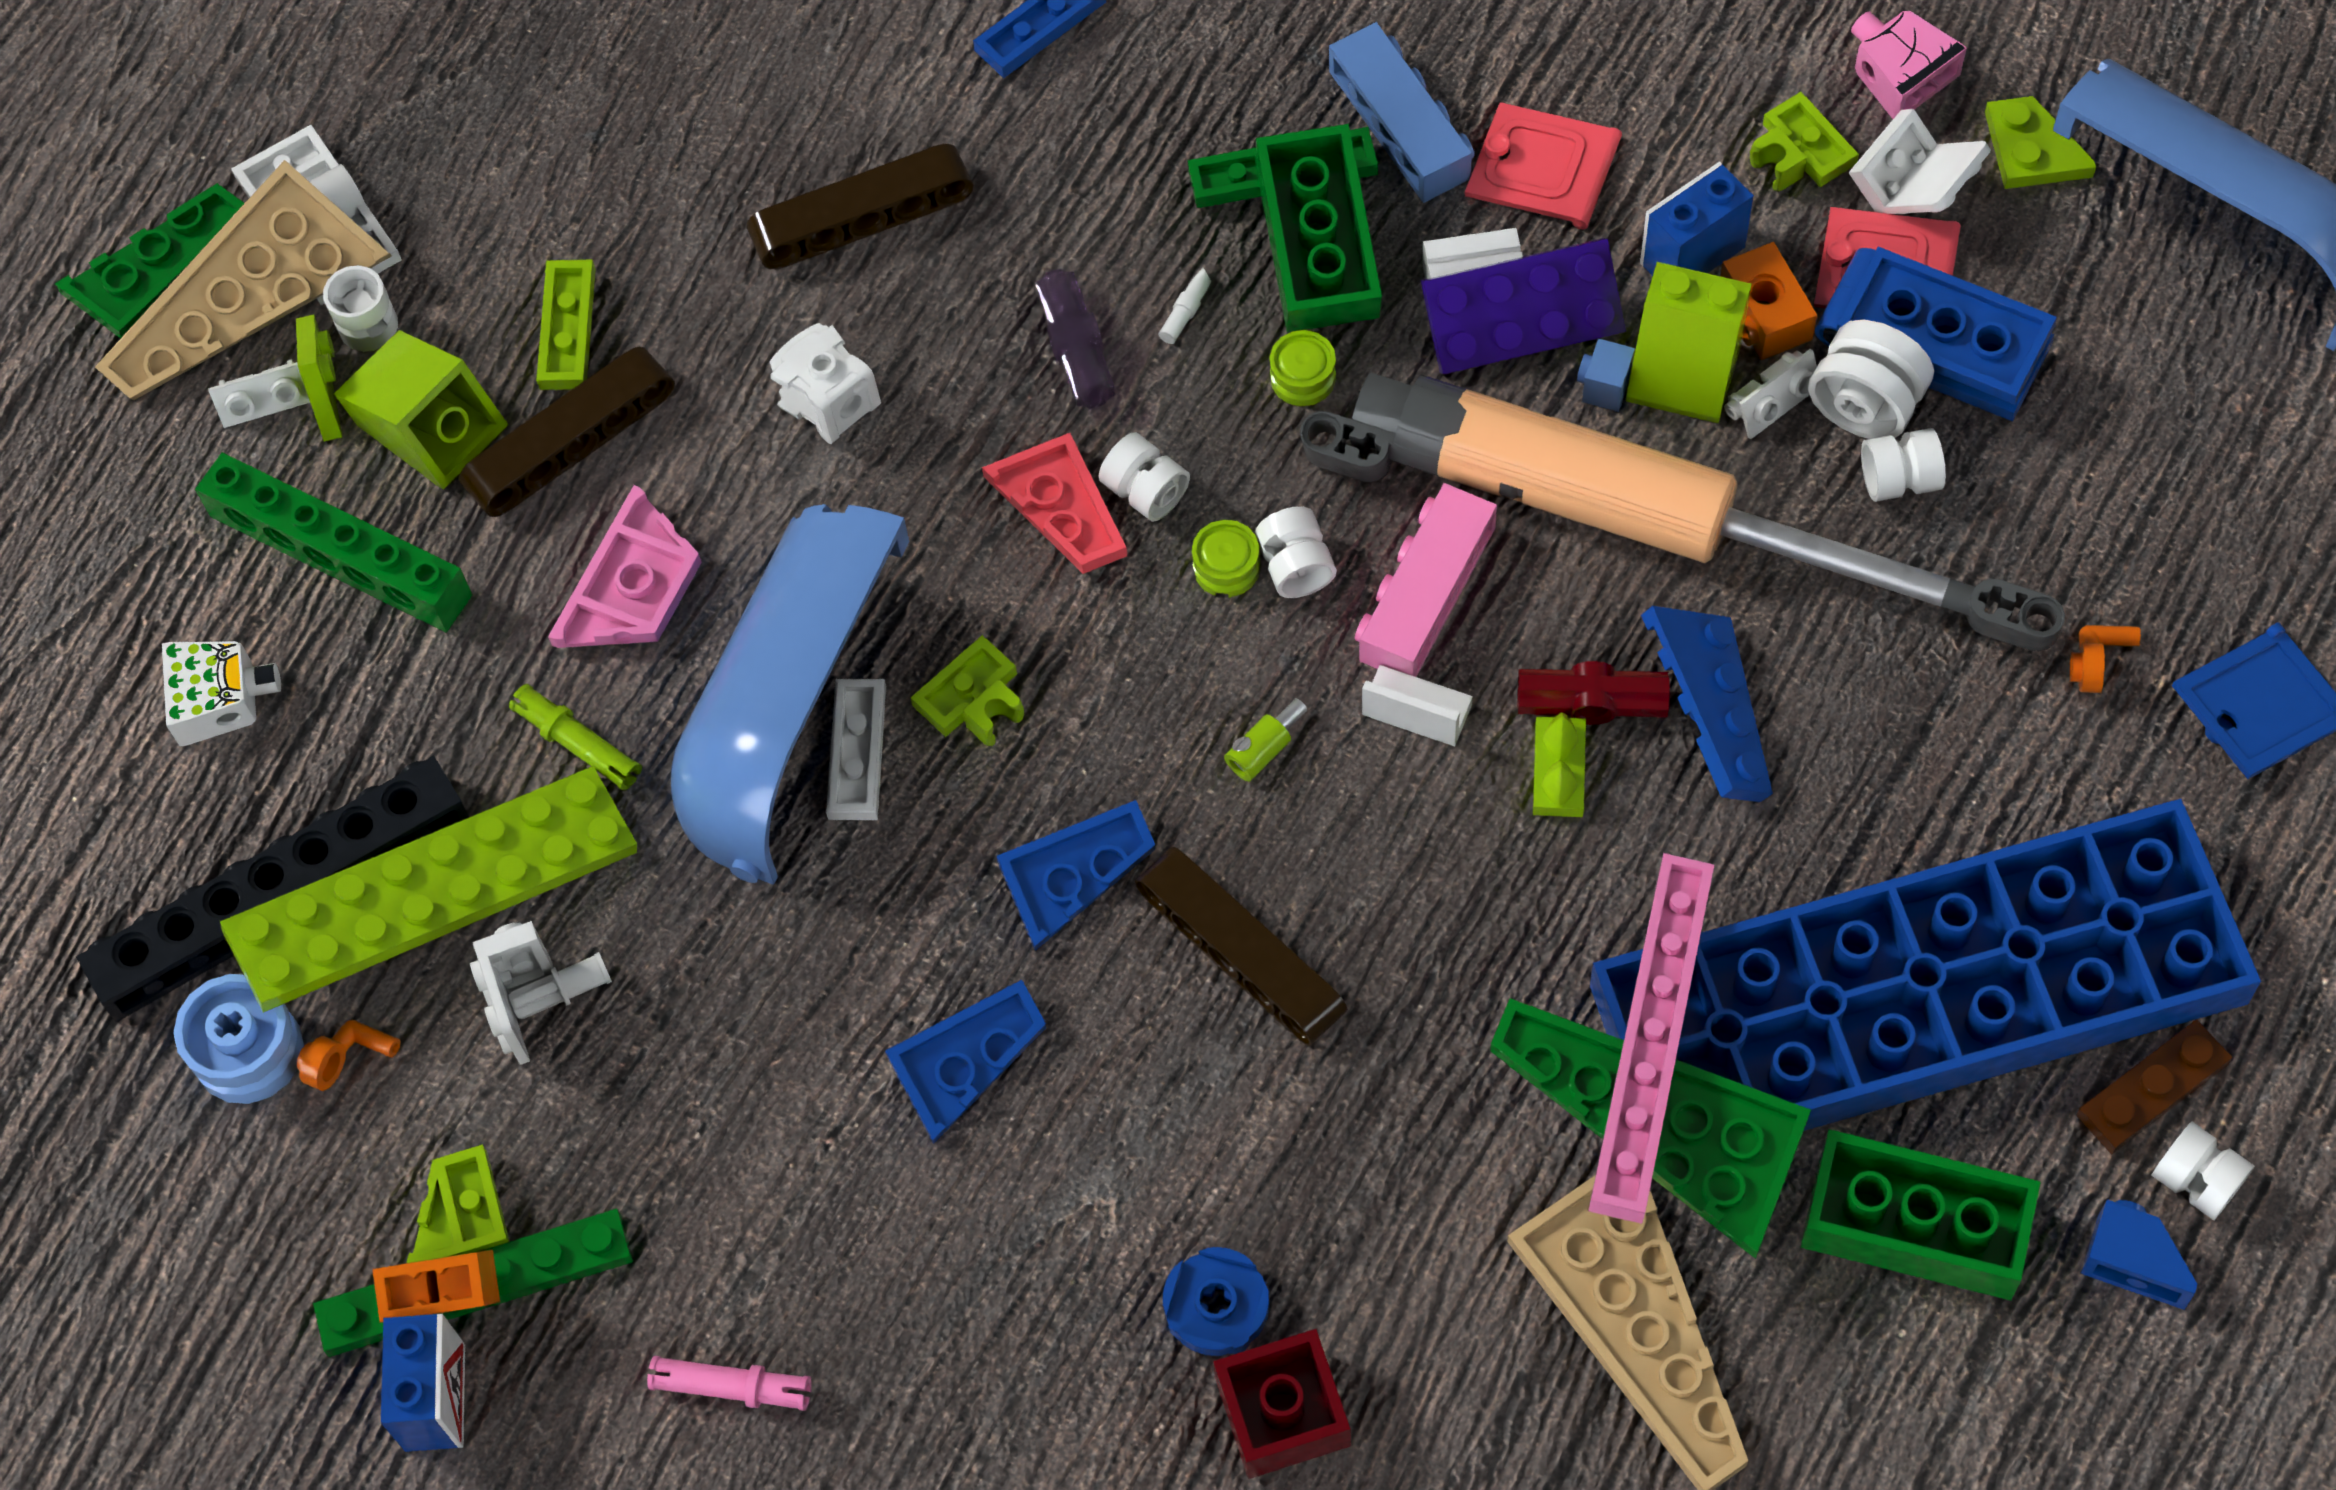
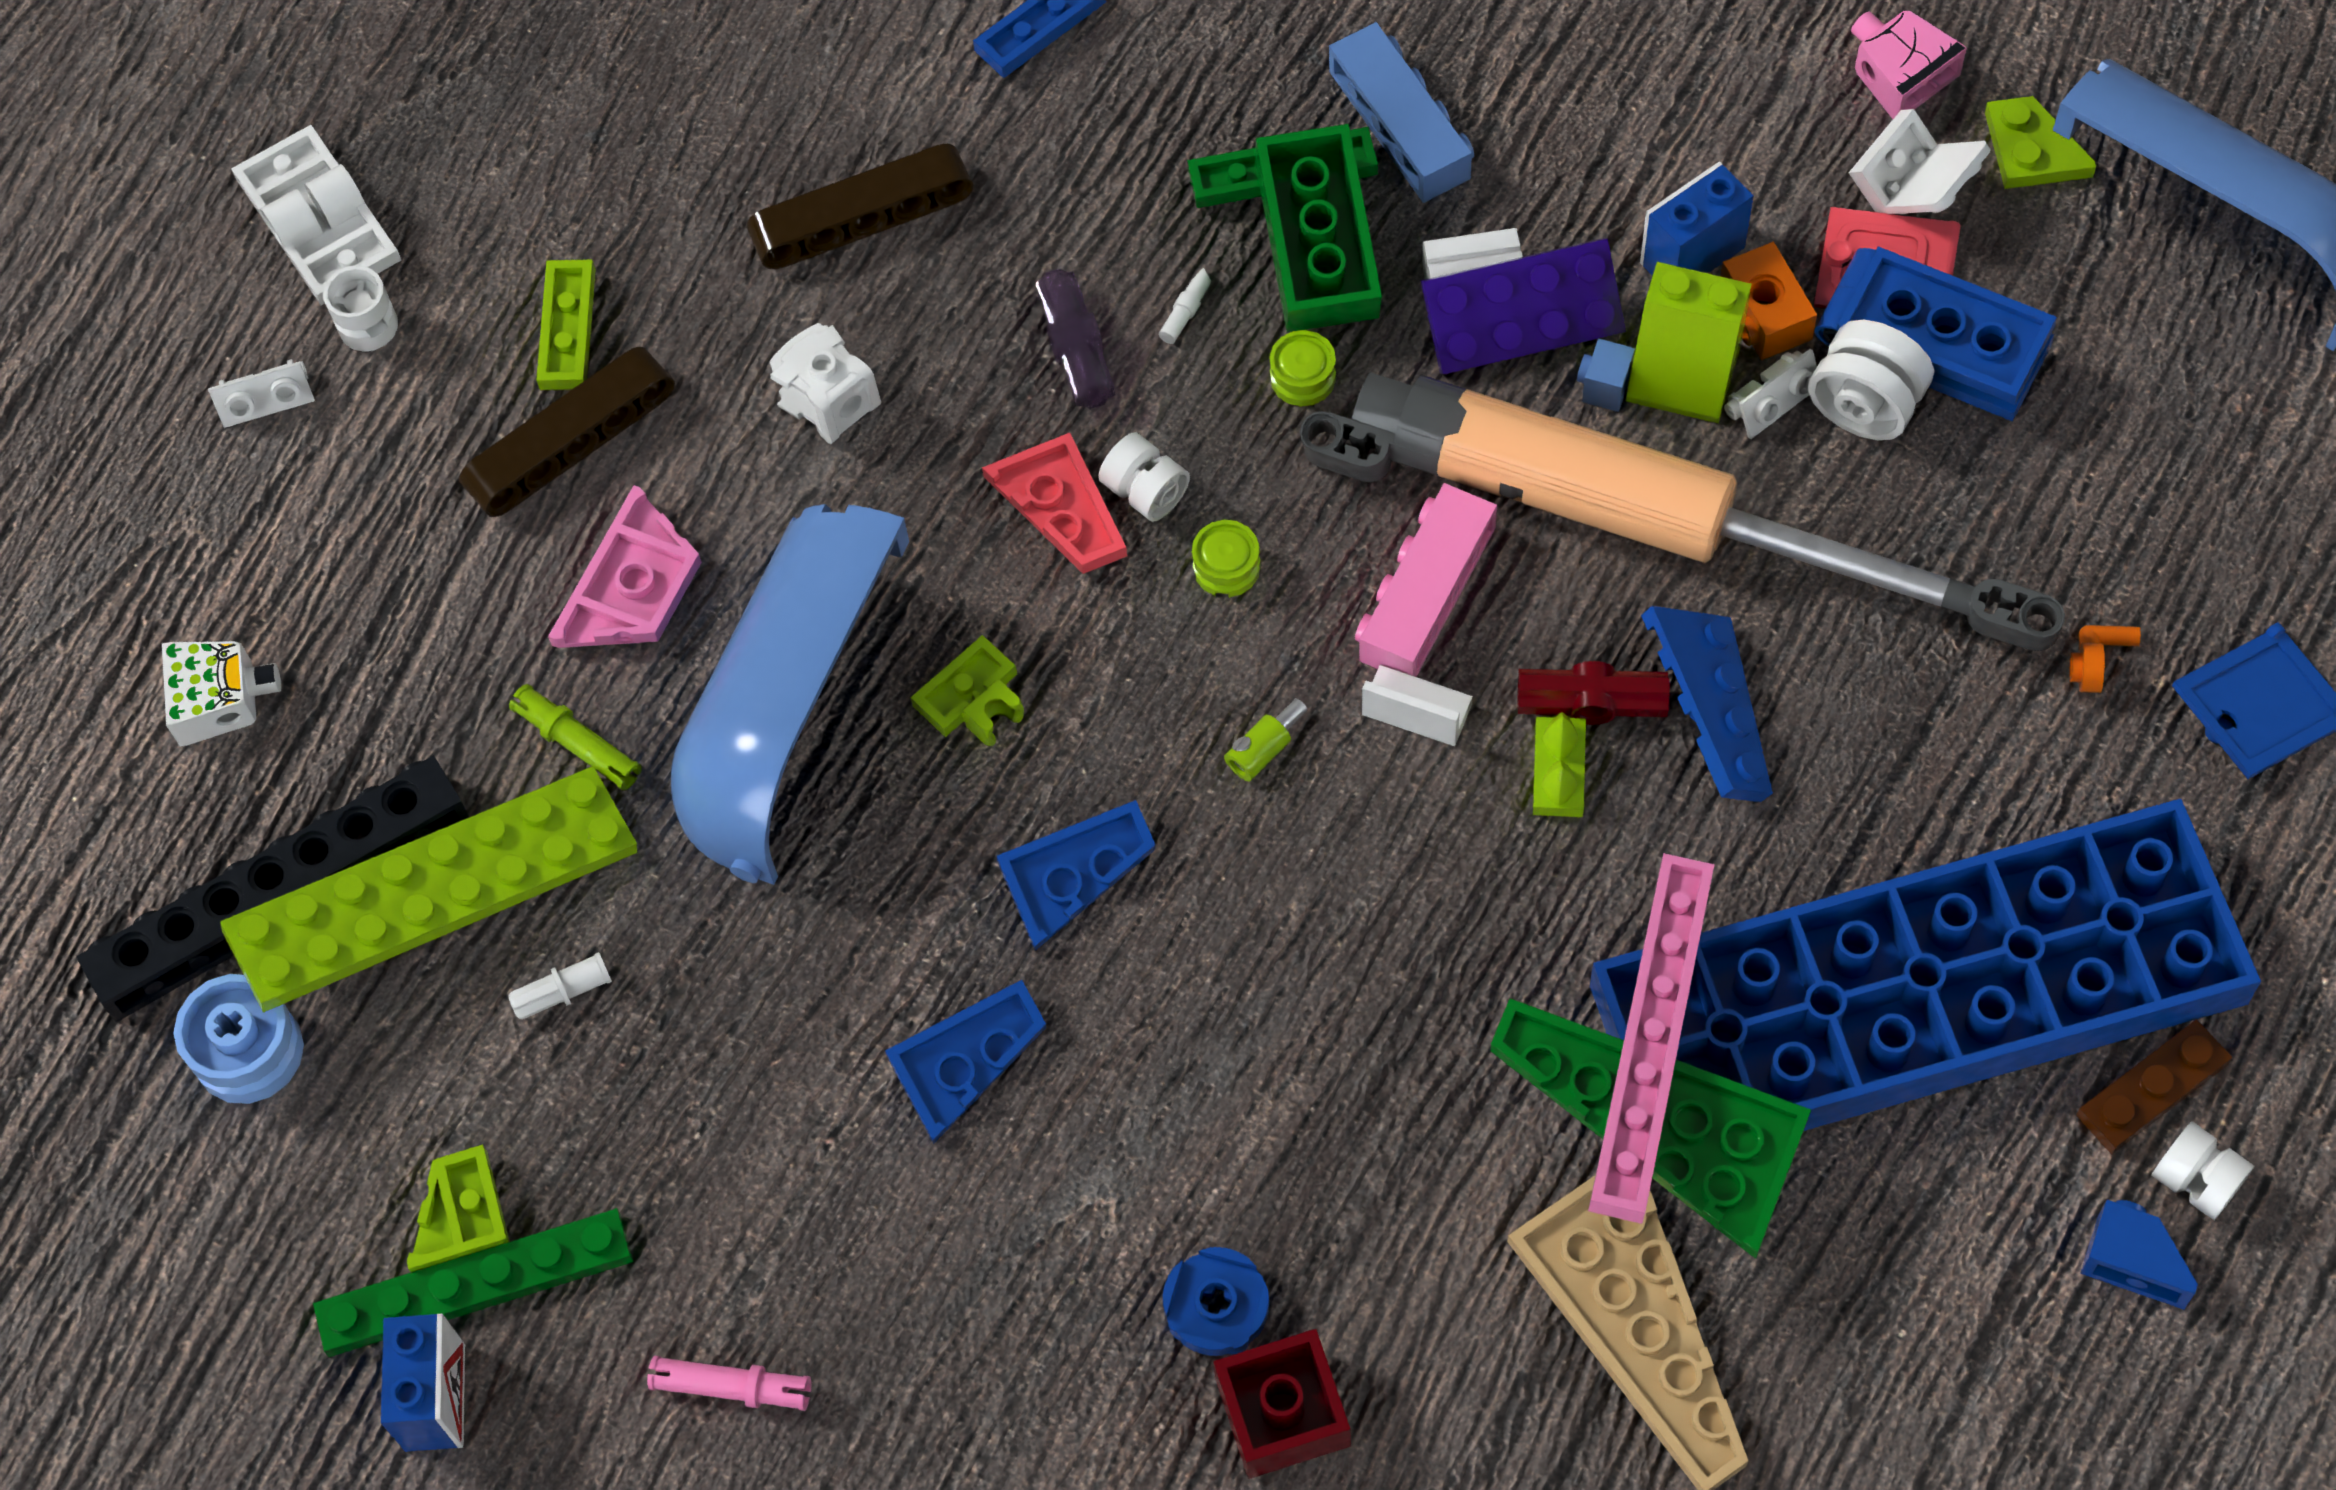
(132, 279): green wing -> none
(247, 277): tan wing -> none
(318, 374): lime wing -> none
(324, 1058): orange plate -> none
(334, 542): green brick -> none
(422, 407): lime slope -> none
(436, 1285): orange brick -> none
(504, 964): white bracket -> none
(856, 749): white tile -> none
(1241, 946): dark brown beam -> none
(1295, 552): white wheel -> none
(1552, 164): coral container -> none
(1800, 143): lime plate -> none
(1910, 463): white wheel -> none
(1921, 1215): green brick -> none

